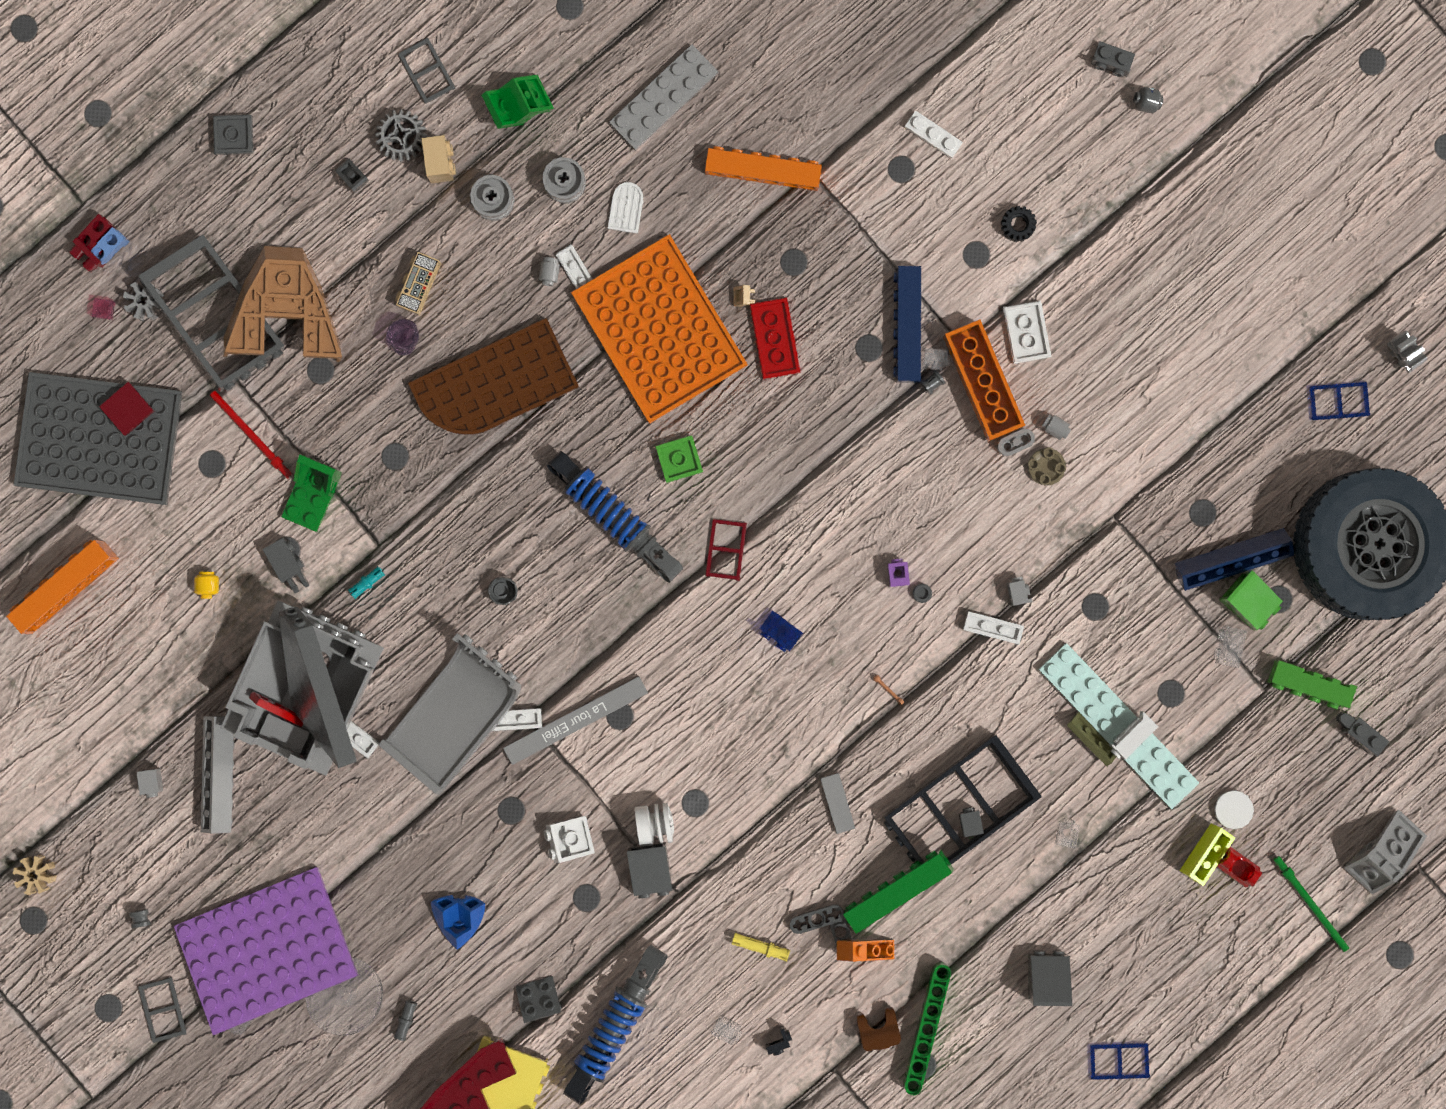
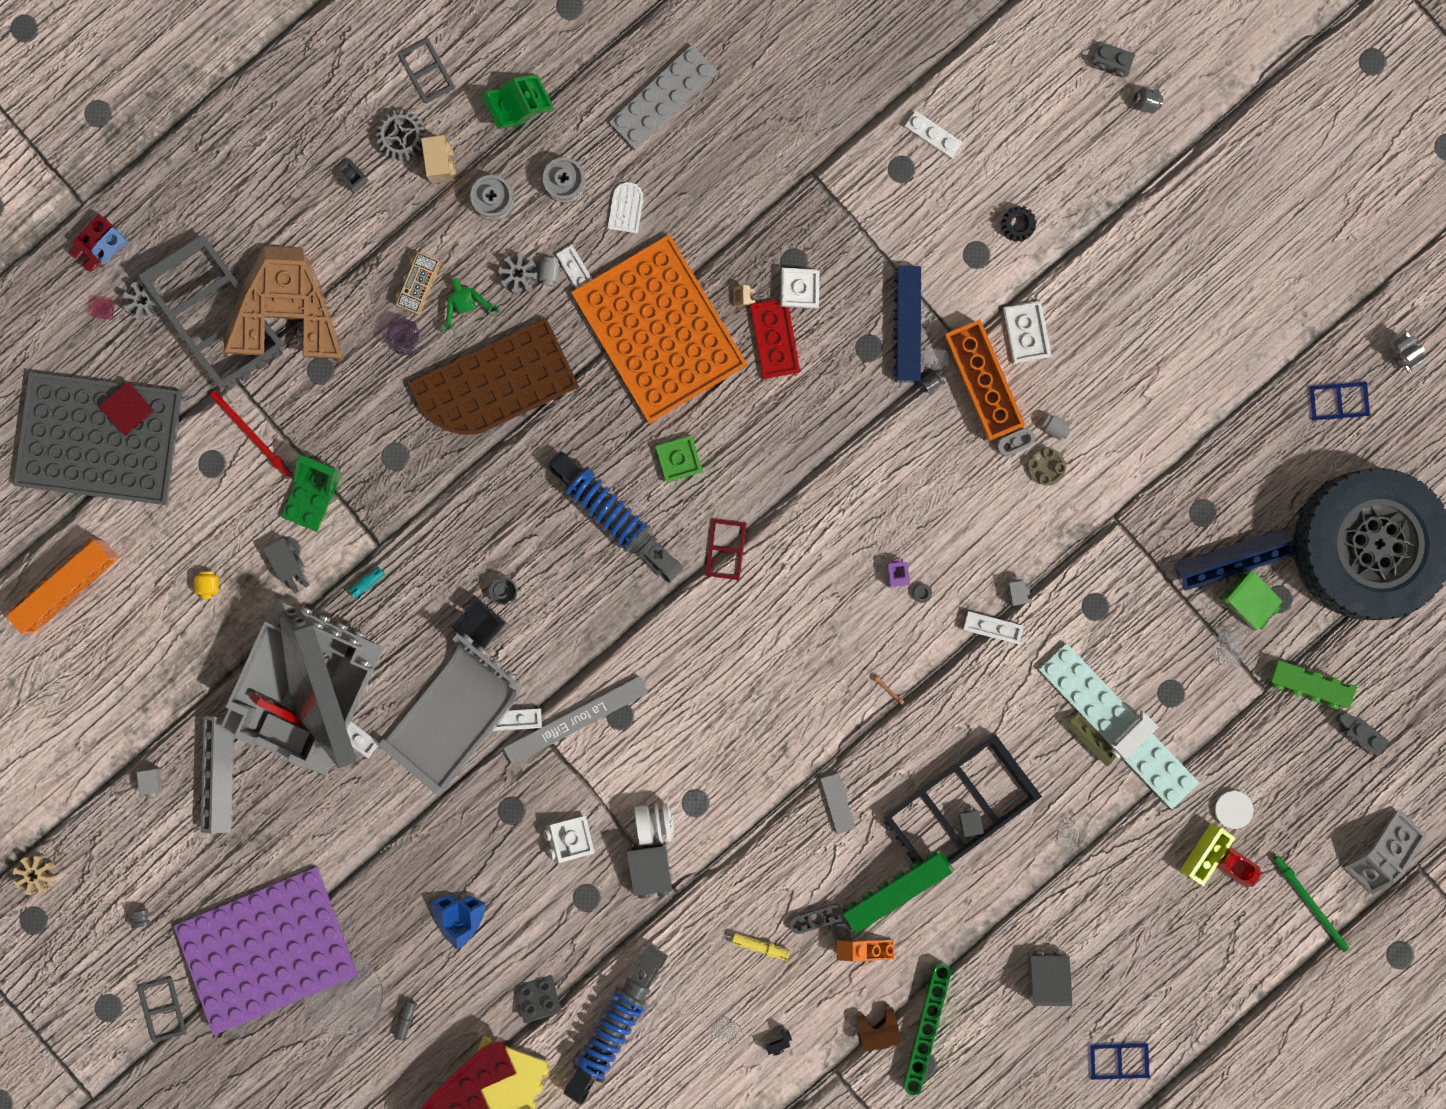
(233, 134): dark grey plate -> none
(463, 301): none -> green piece
(479, 624): none -> black piece
(519, 267): none -> light grey gear
(763, 169): orange brick -> none
(781, 631): clear blue bracket -> none
(799, 288): none -> white tile

